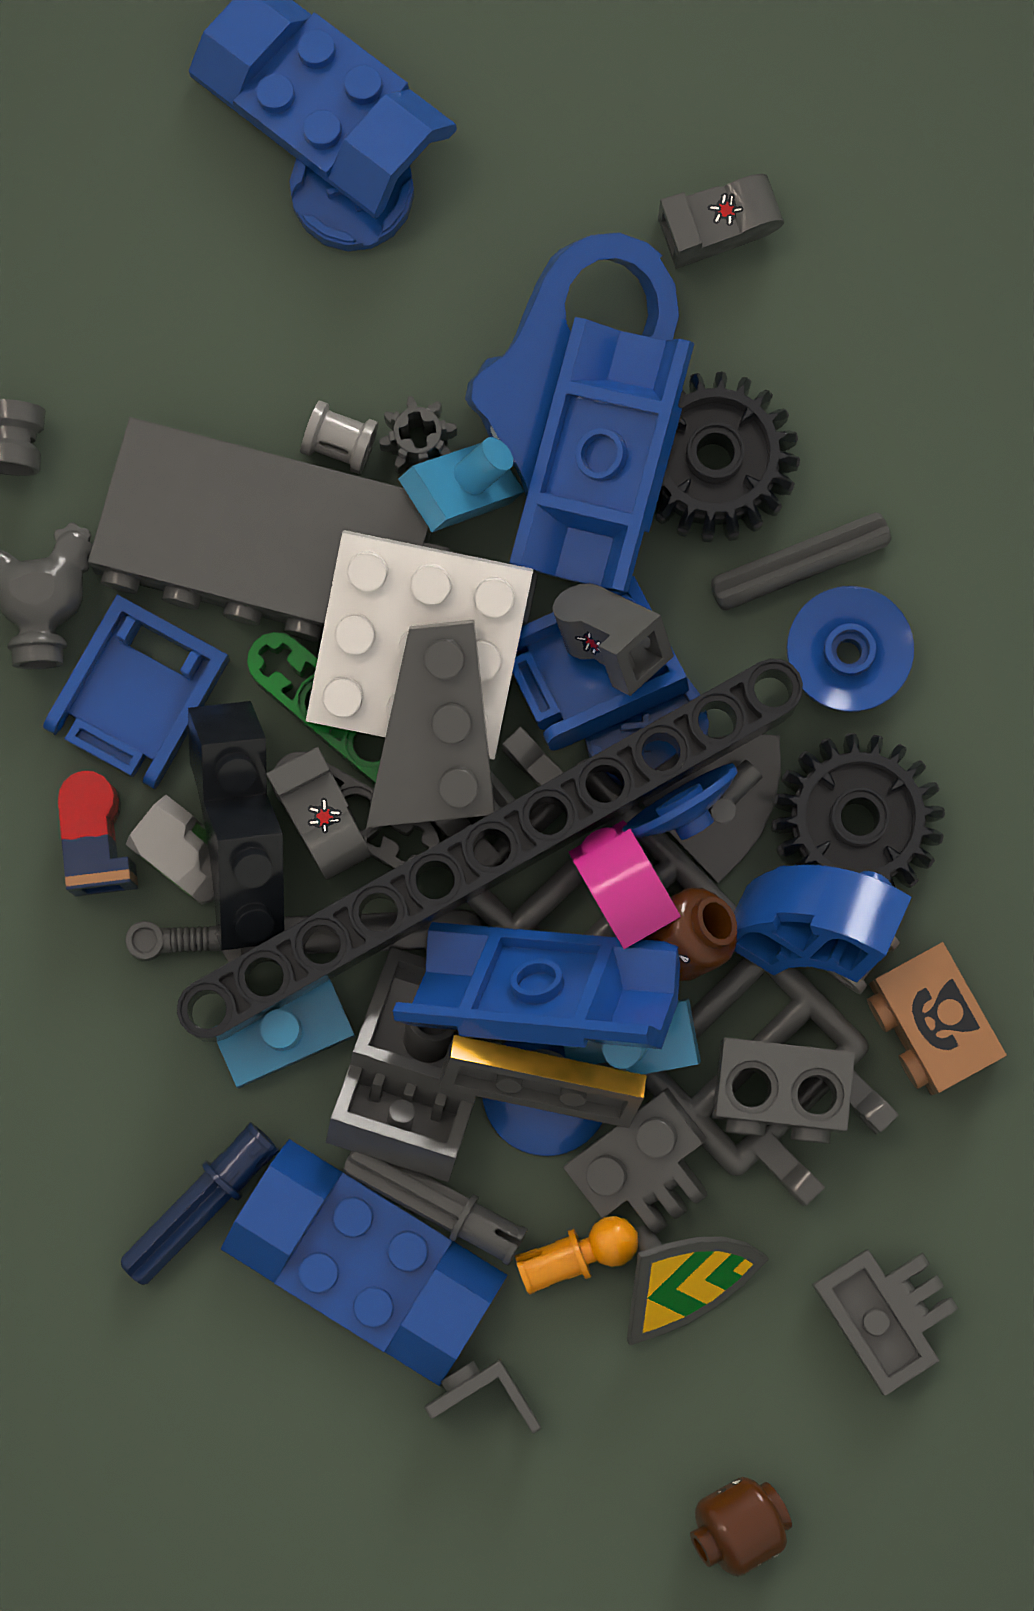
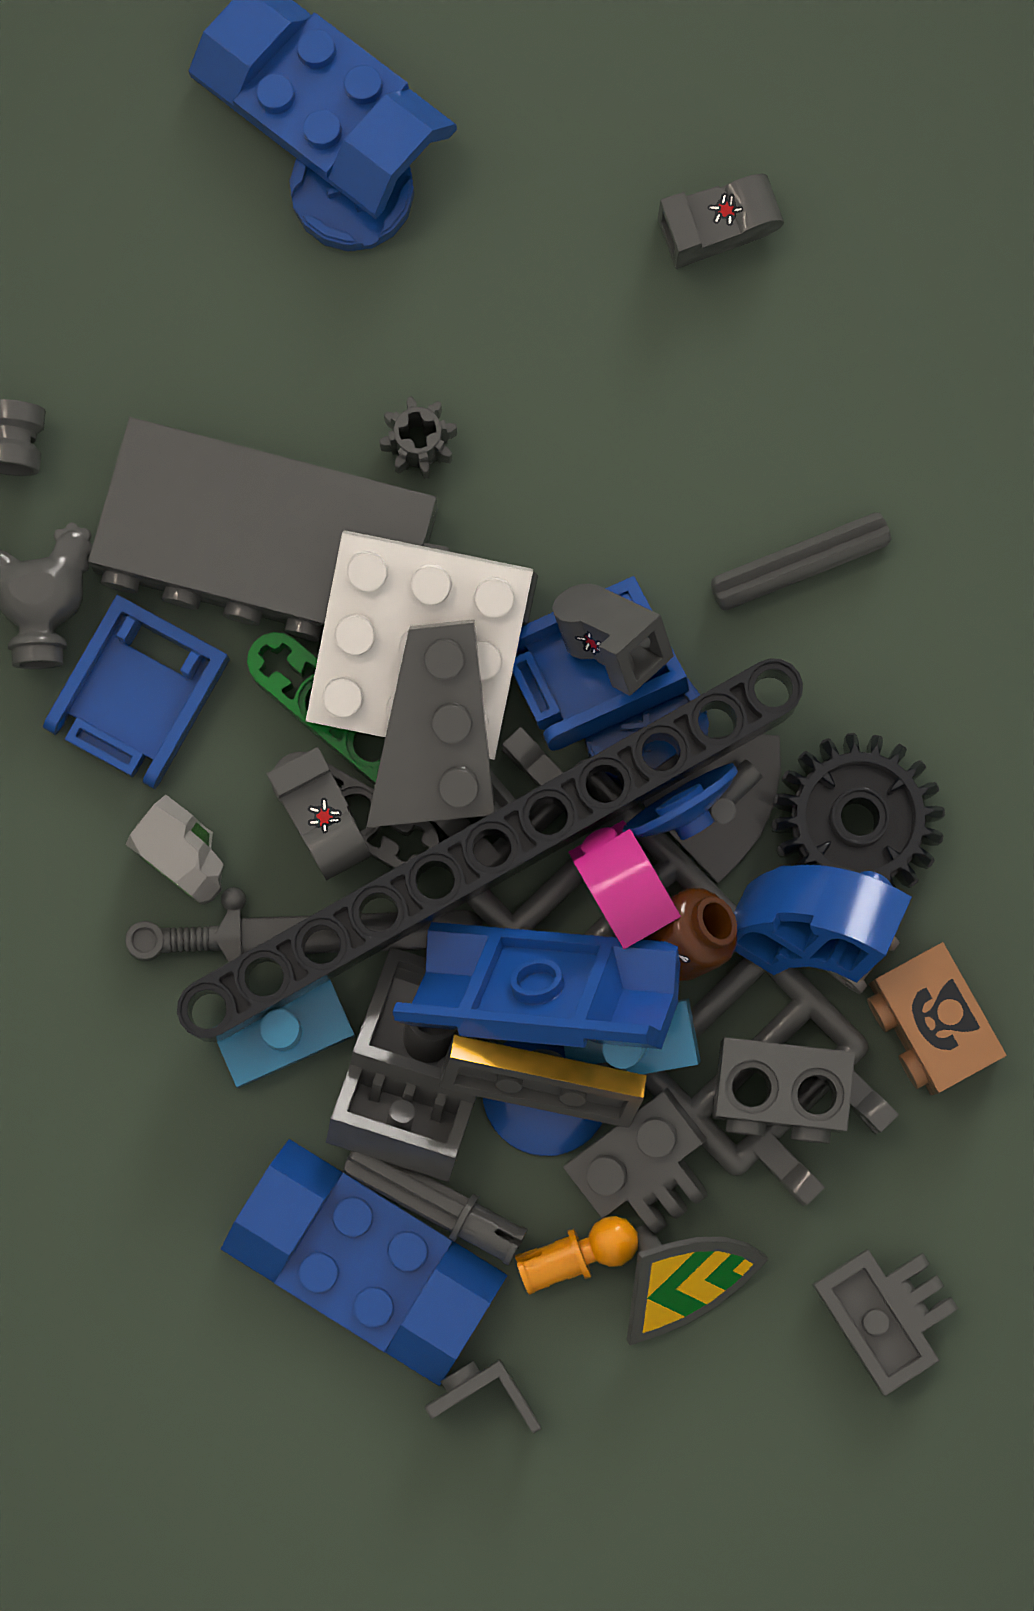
(87, 819): leg -> none
(199, 1203): dark blue axle -> none
(239, 823): black arch -> none
(339, 437): light grey bush -> none
(462, 484): dark azure tile -> none
(518, 388): blue animal -> none
(602, 455): blue piece -> none
(741, 1526): reddish brown head -> none
(756, 456): black gear -> none
(858, 618): blue dish -> none

